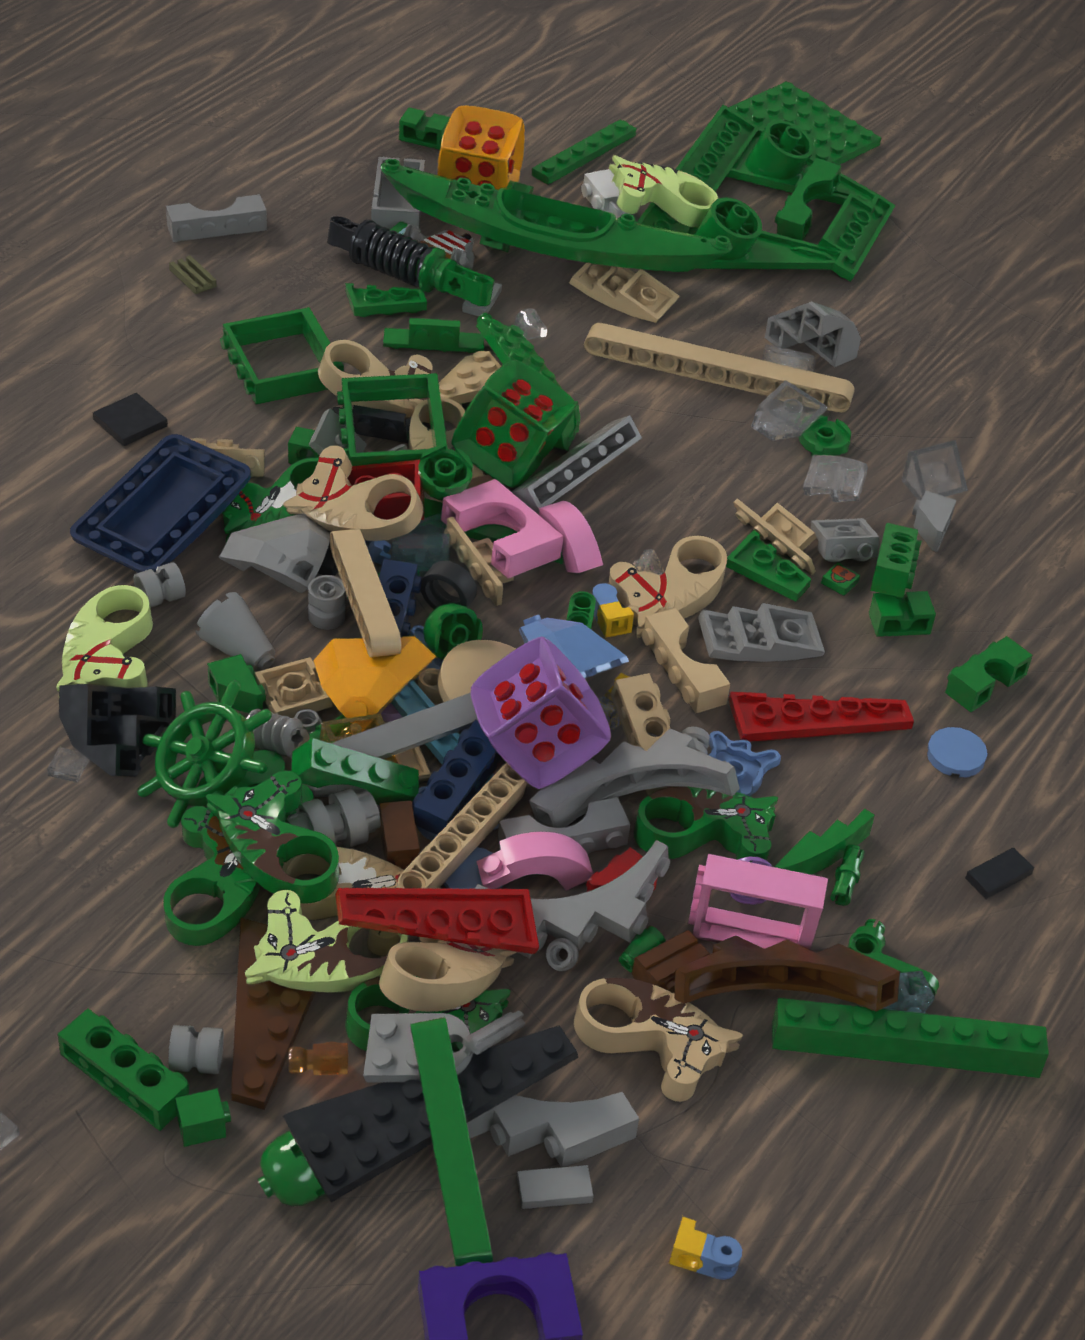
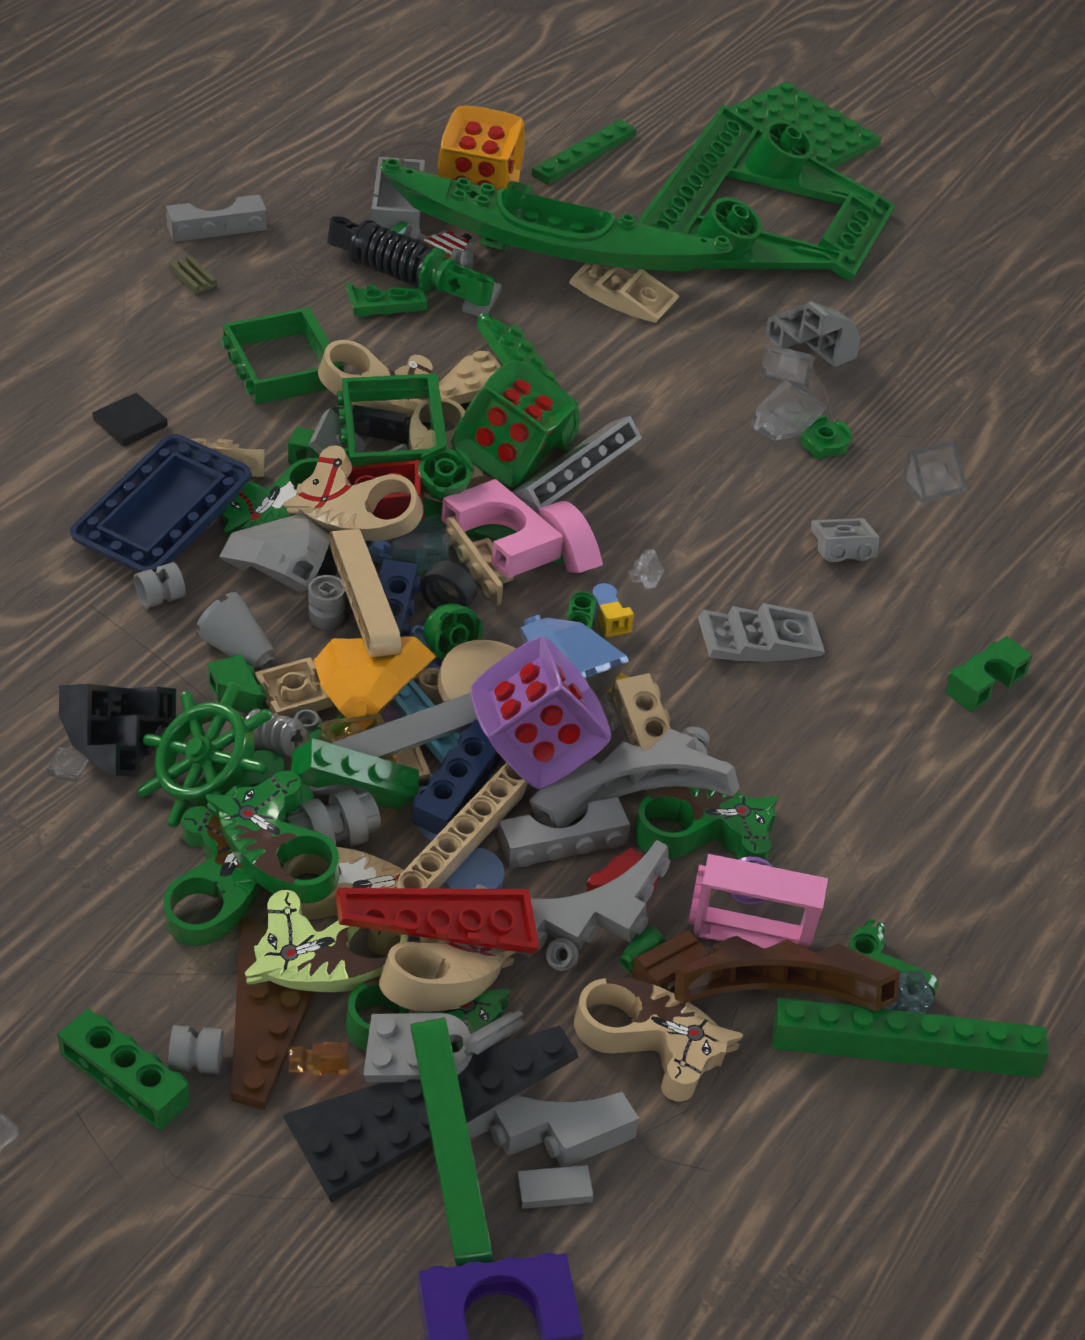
(96, 648): yellowish green animal -> none
(202, 1117): green brick -> none
(288, 1173): green cylinder -> none
(398, 833): reddish brown brick -> none
(422, 130): green brick -> none
(433, 335): green bracket -> none
(531, 324): clear brick -> none
(536, 854): bright pink arch -> none
(602, 192): white brick -> none
(665, 187): yellowish green animal -> none
(677, 587): tan animal -> none
(699, 683): tan arch -> none
(705, 1252): leg -> none
(713, 365): tan beam -> none
(748, 765): medium blue tile -> none
(767, 568): green wing -> none
(783, 530): tan bracket -> none
(786, 717): red wing -> none
(817, 852): green slope -> none
(818, 181): green arch -> none
(835, 476): clear slope -> none
(840, 579): green tile -> none
(847, 875): green pin -> none
(896, 560): green brick -> none
(902, 616): green brick -> none
(933, 518): light grey slope -> none
(957, 752): medium blue tile -> none
(999, 873): black tile -> none

